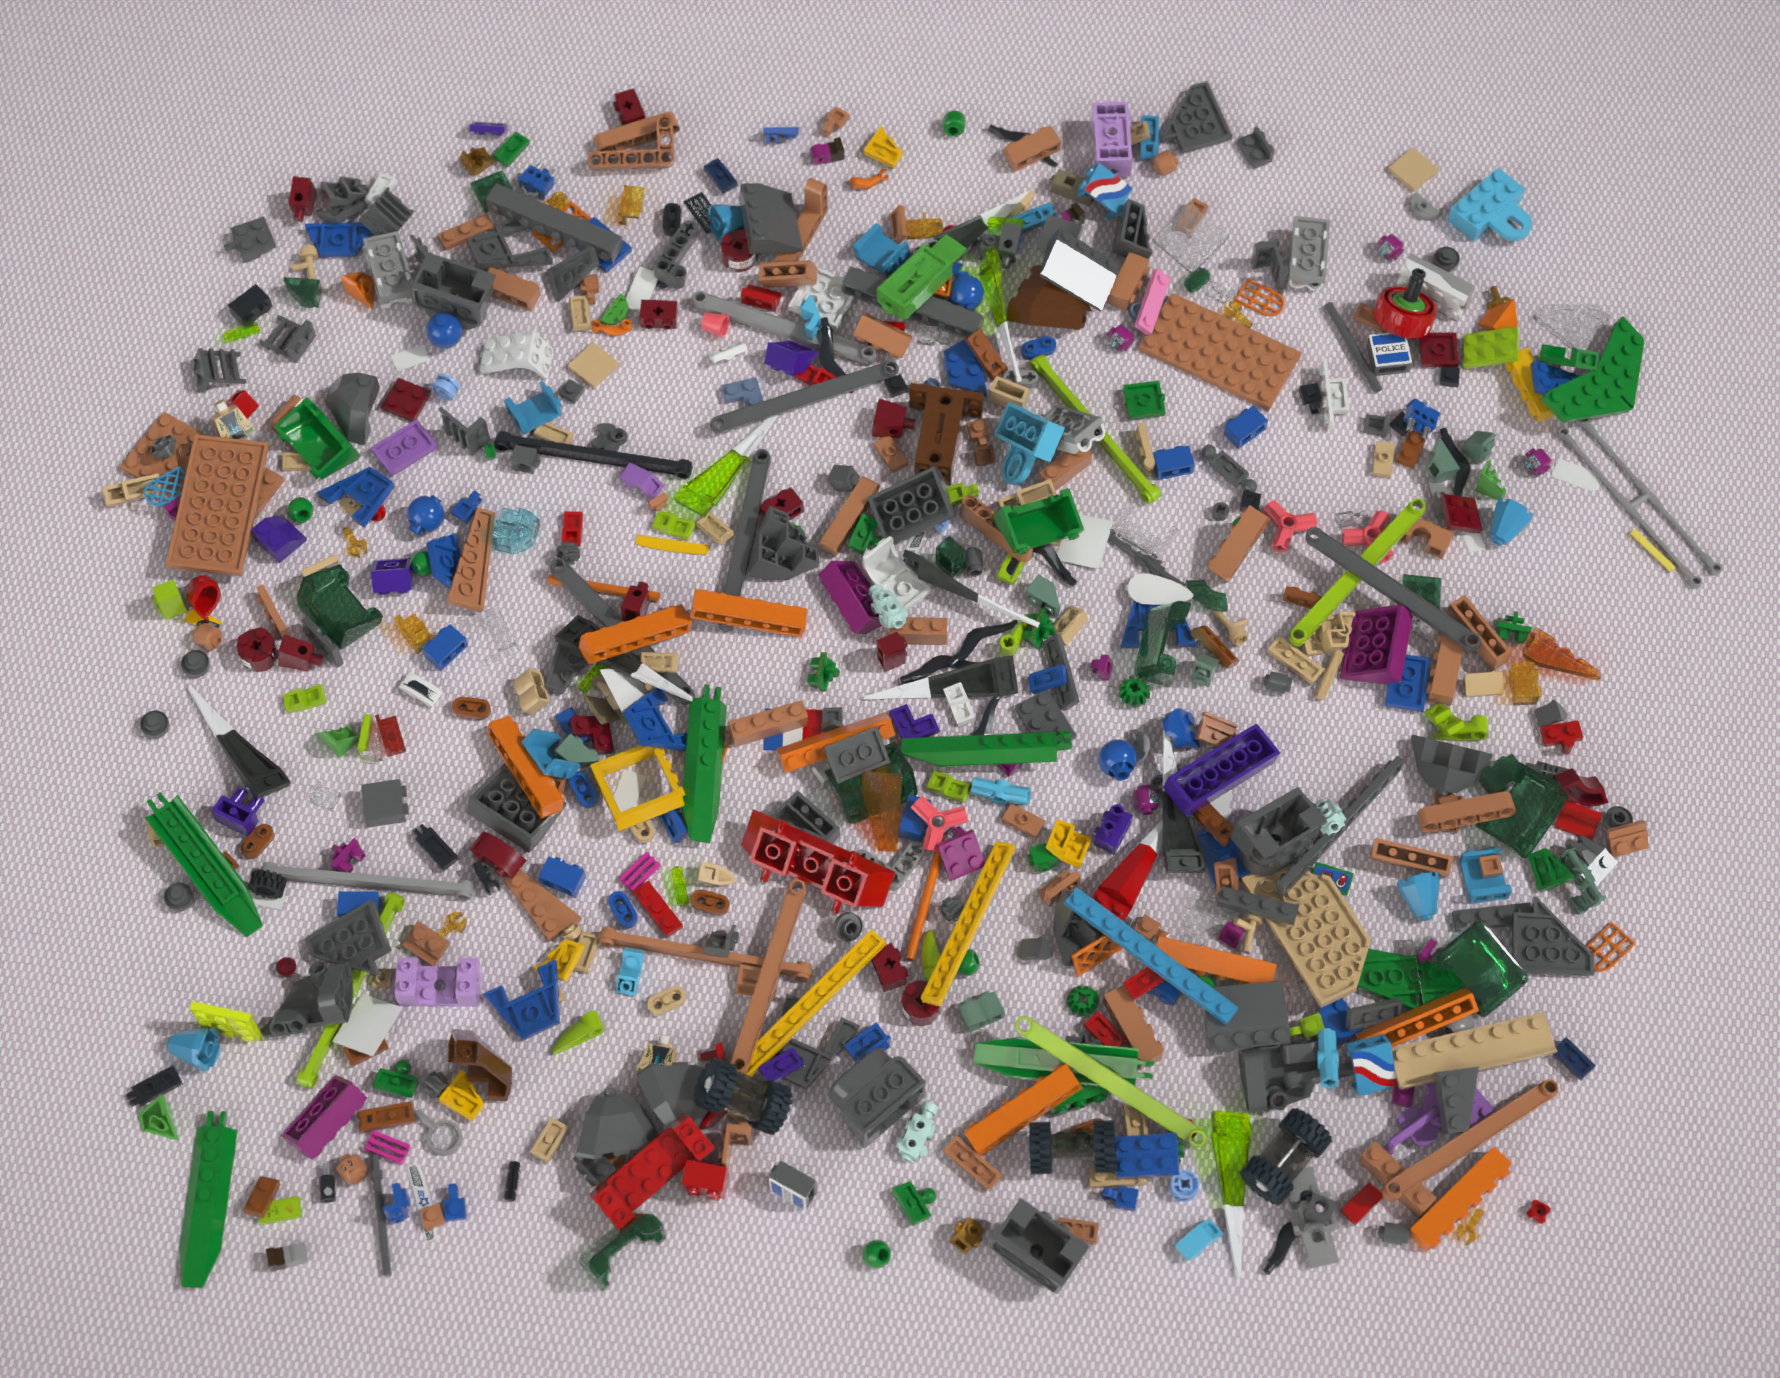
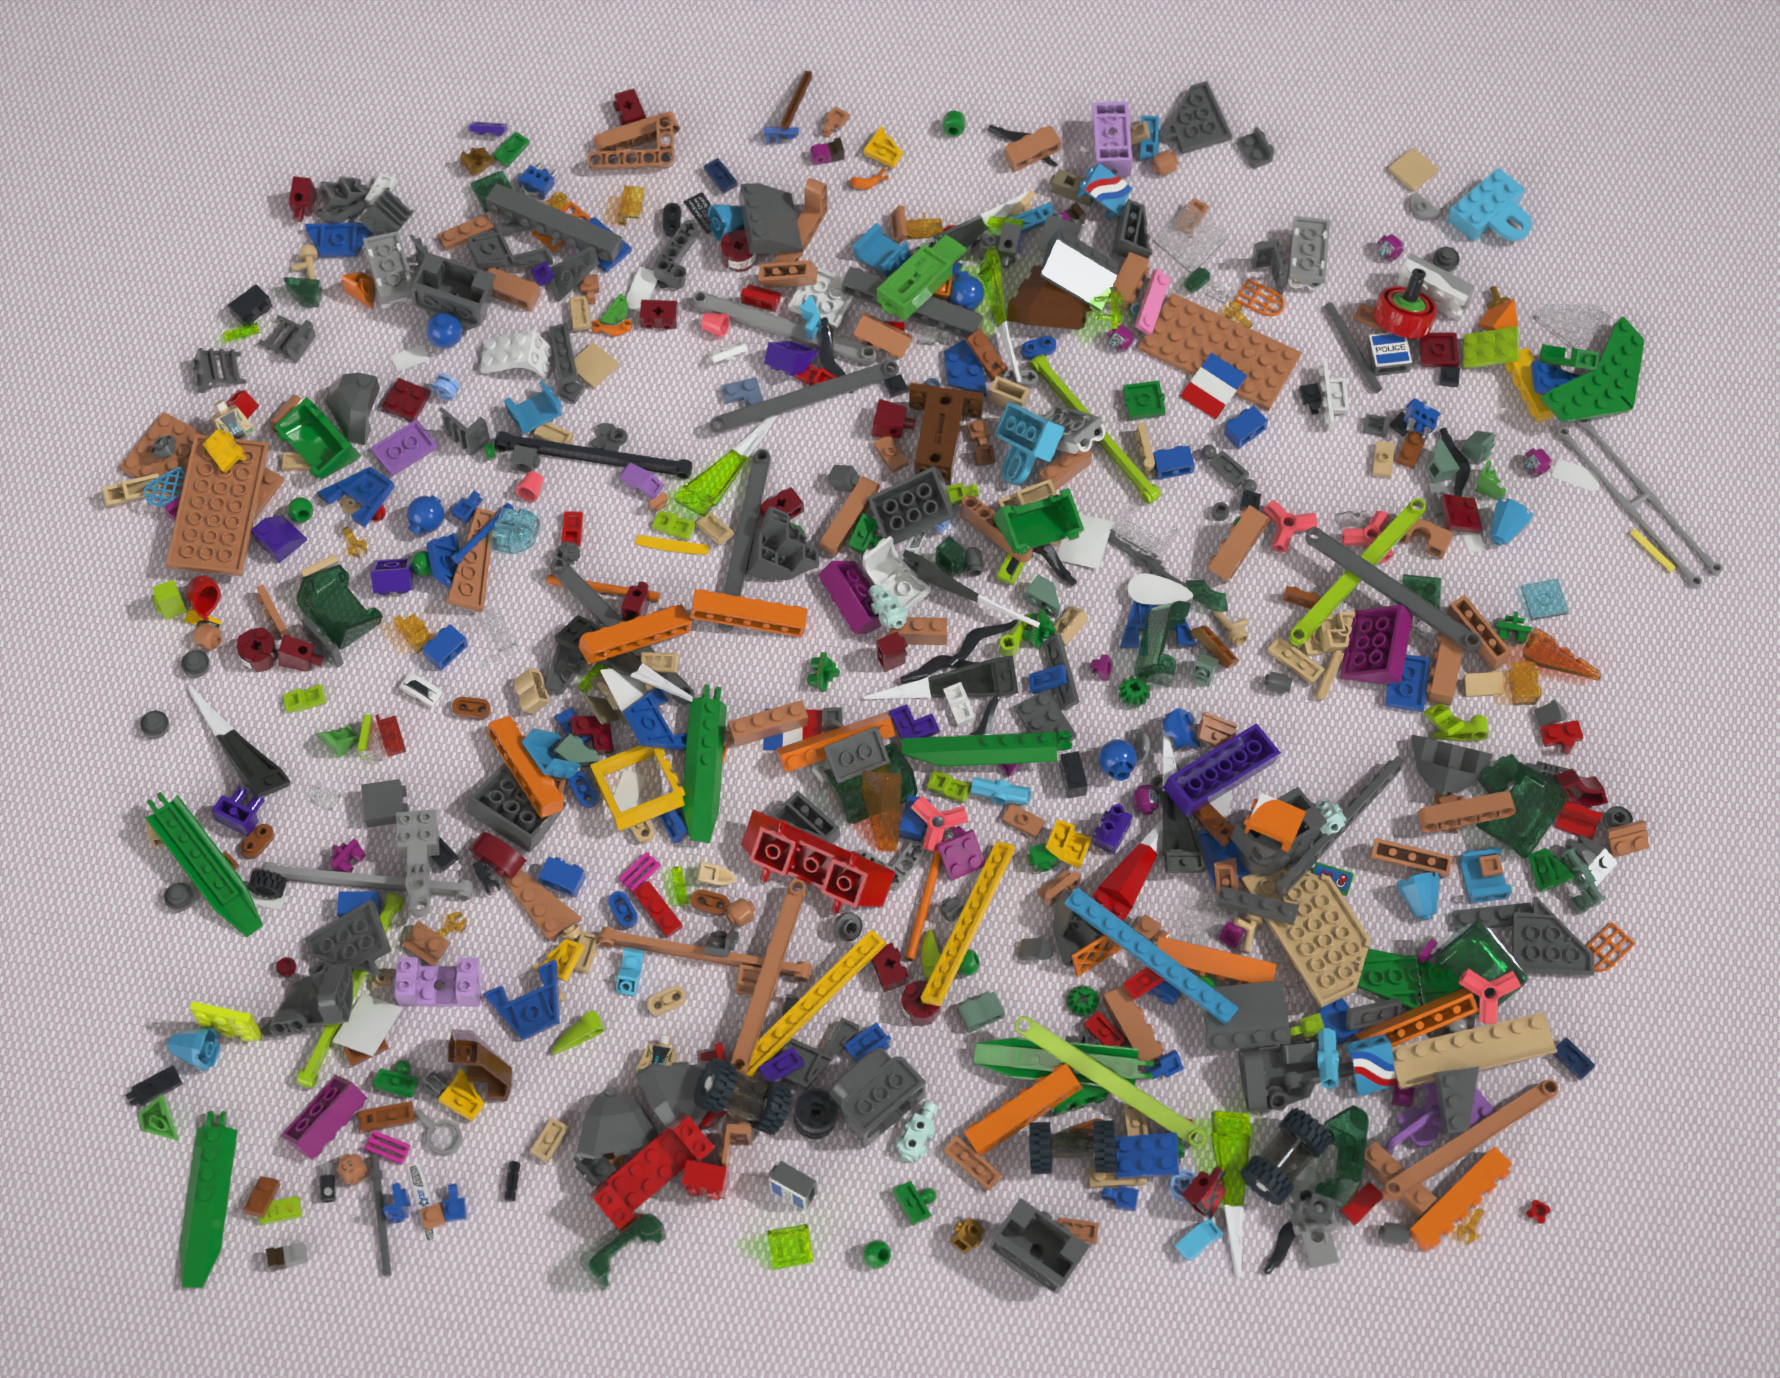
(224, 449): none -> yellow bracket
(251, 239): dark grey plate -> none
(417, 842): none -> light grey brick
(457, 557): none -> blue bar
(530, 486): none -> coral piece
(543, 274): none -> dark purple plate
(563, 353): none -> dark grey plate
(740, 912): none -> nougat head
(790, 1246): none -> clear neon green plate
(796, 100): none -> reddish brown axle
(816, 1103): none -> black wheel
(1073, 774): none -> black brick
(1115, 315): none -> clear neon green plate
(1168, 1065): none -> blue plate
(1206, 1192): none -> dark red torso
(1213, 385): none -> sticker
(1275, 819): none -> orange panel
(1350, 1136): none -> clear green windscreen
(1478, 985): none -> coral piece
(1544, 599): none -> clear light blue tile

